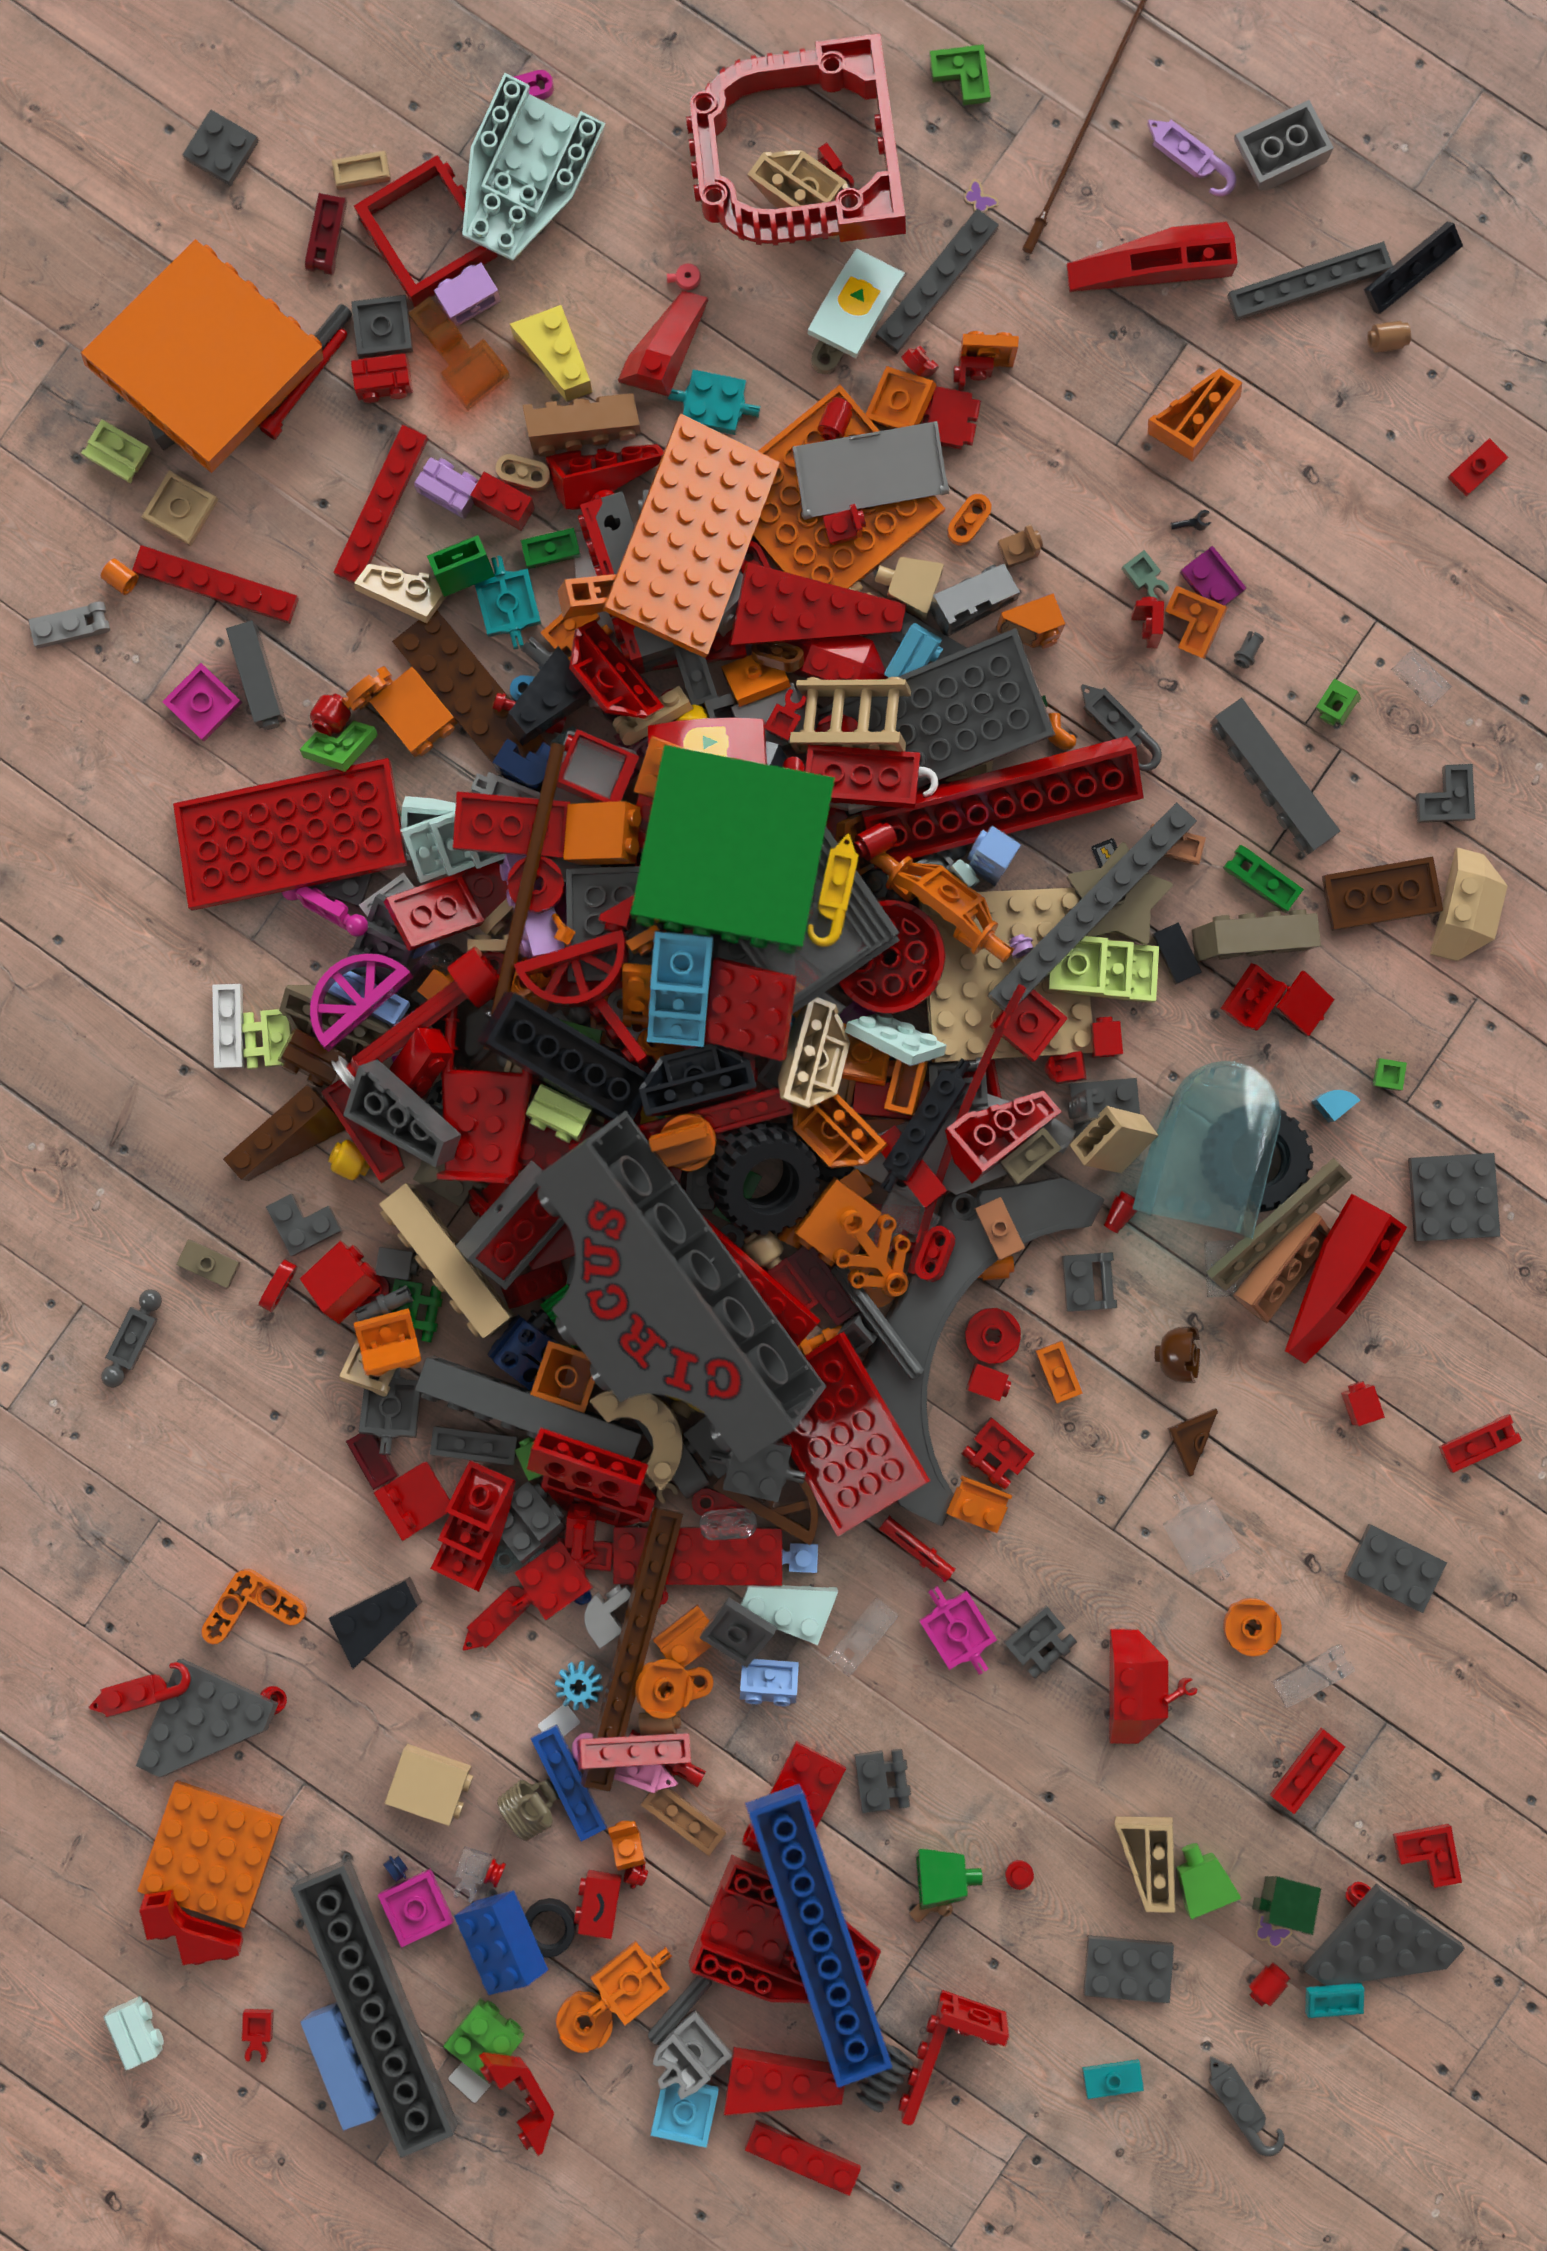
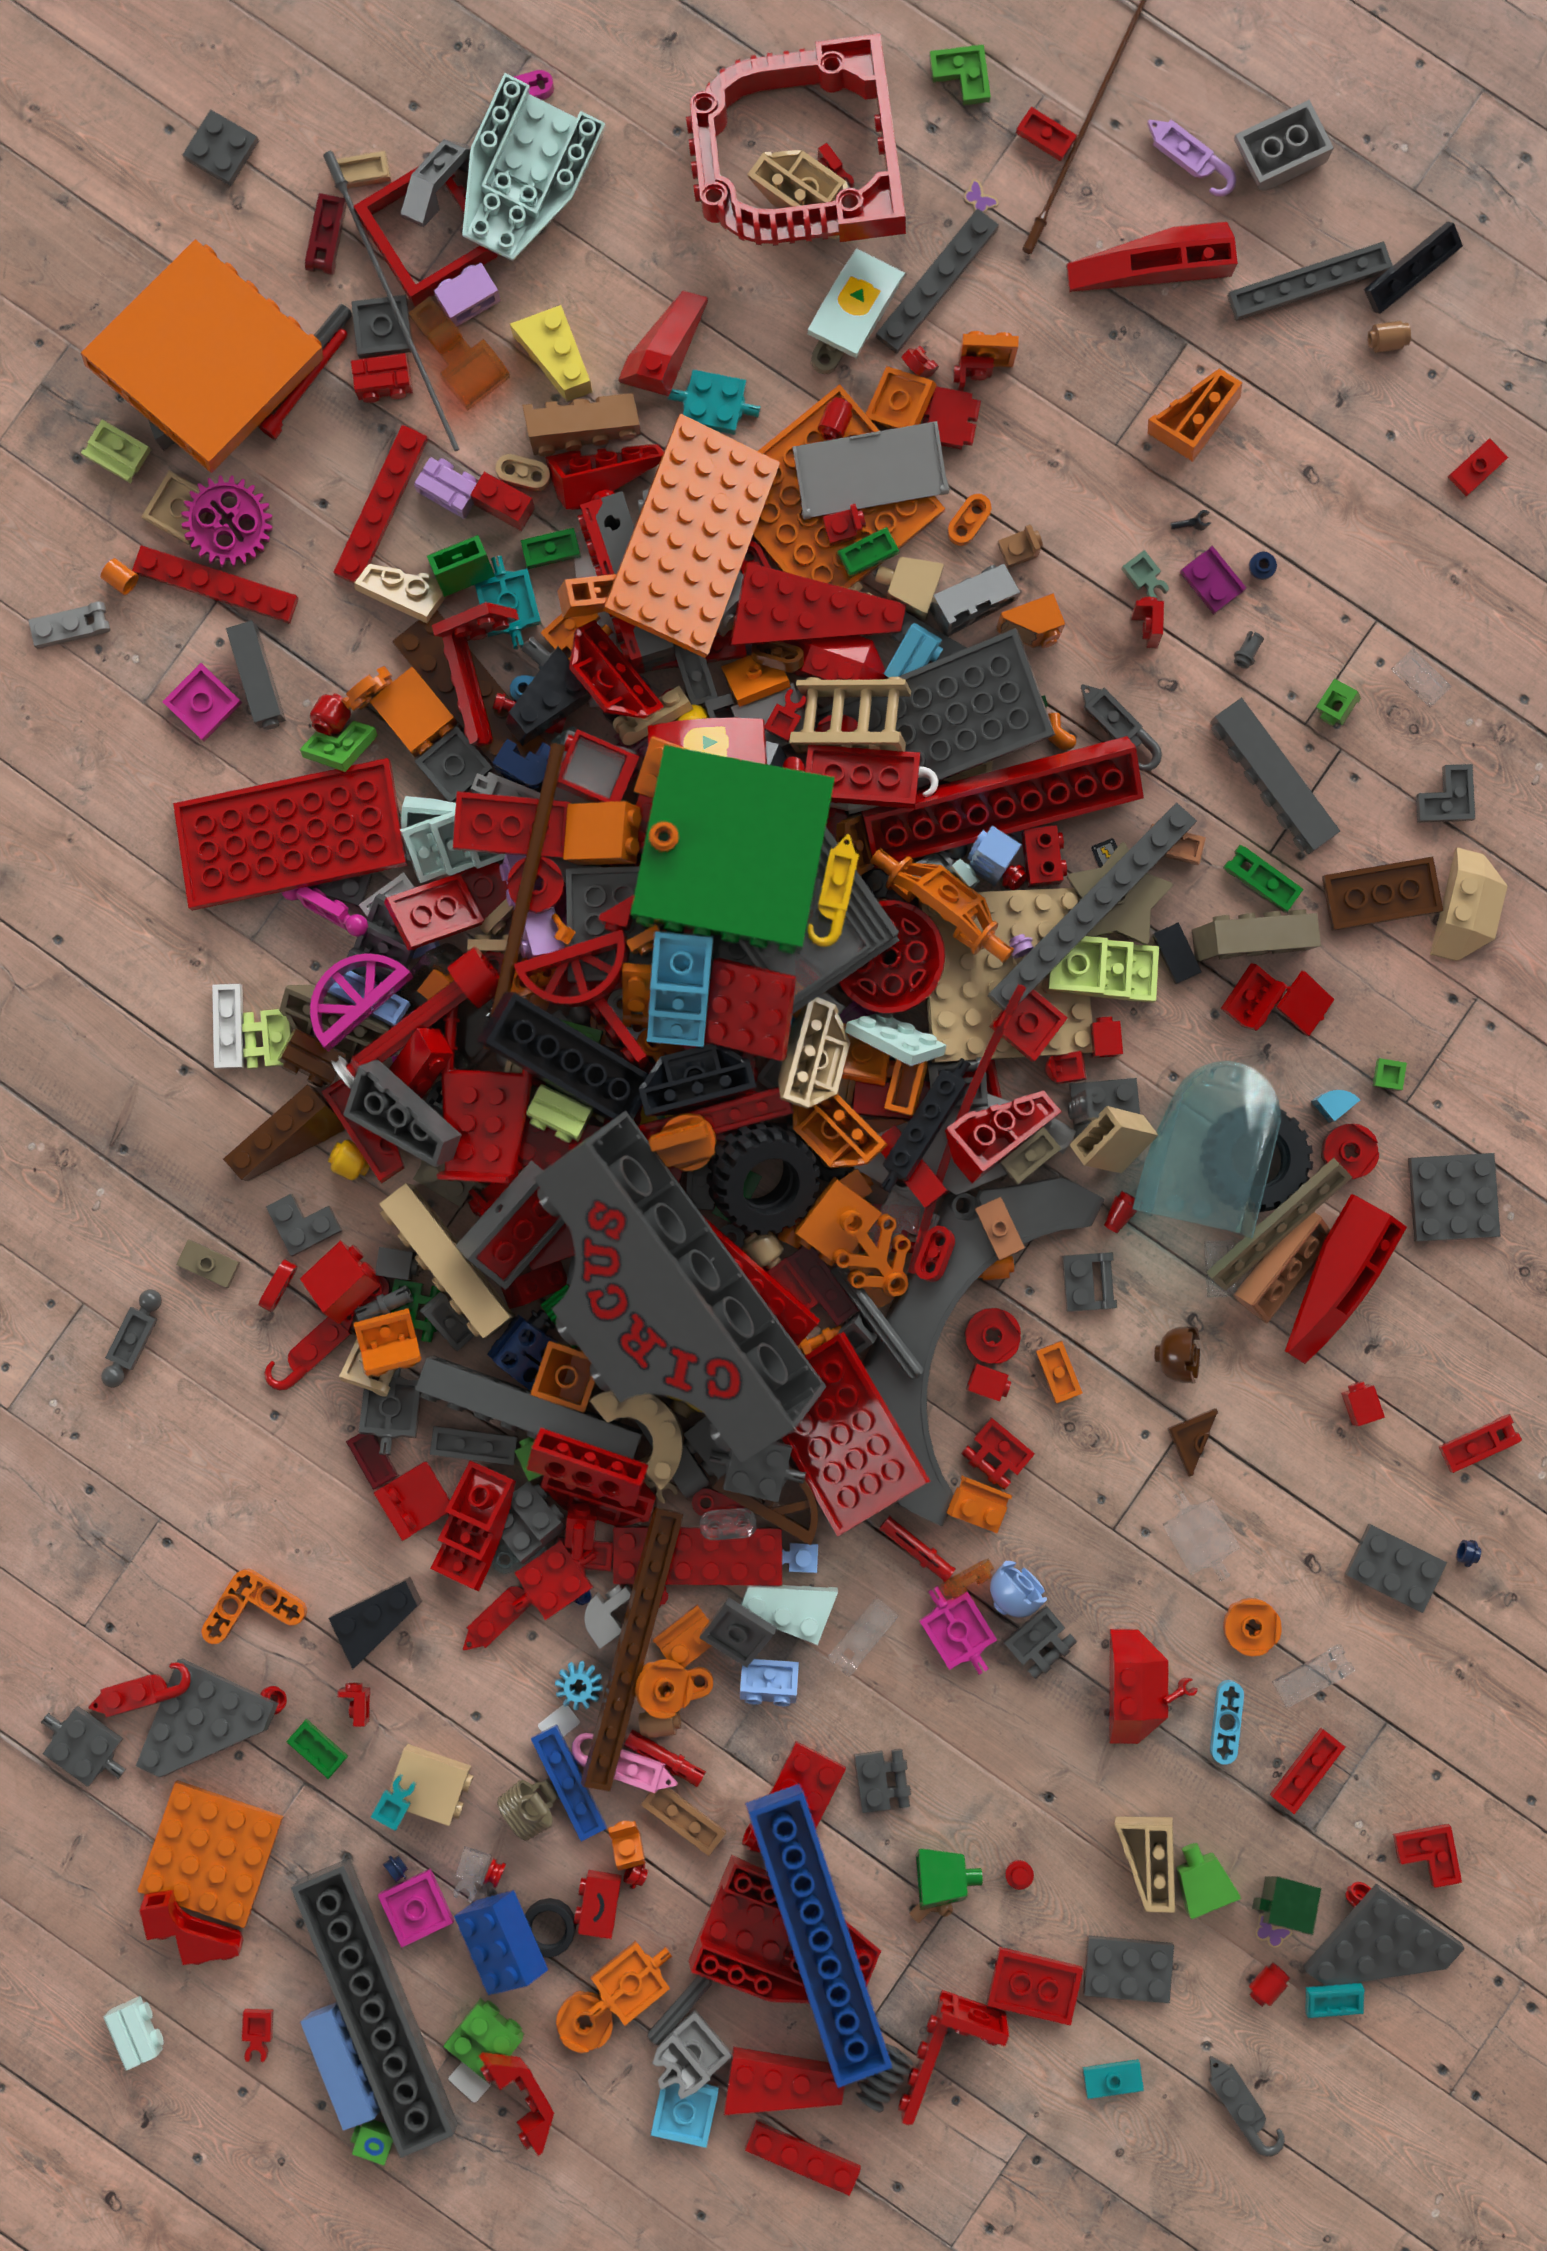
(83, 1746): none -> dark grey plate
(206, 535): none -> dark pink gear
(311, 1351): none -> red plate
(317, 1748): none -> green plate
(341, 184): none -> dark grey piece
(360, 1707): none -> red bracket
(372, 2141): none -> bright green brick
(393, 1806): none -> teal plate
(421, 198): none -> slope
(447, 1321): none -> dark grey plate
(453, 764): none -> dark grey plate
(456, 633): none -> red bracket
(633, 1751): plate -> none
(663, 827): none -> orange plate
(680, 277): coral piece -> none
(868, 552): none -> green plate
(874, 841): red brick -> none
(957, 1584): none -> clear orange plate
(1014, 877): none -> red plate
(1016, 1592): none -> light blue cylinder
(1034, 1986): none -> red plate
(1043, 856): none -> red brick
(1046, 134): none -> red plate
(1203, 619): orange plate -> none
(1217, 1742): none -> medium azure beam
(1257, 571): none -> dark blue plate
(1365, 1144): none -> red plate
(1468, 1552): none -> dark blue plate

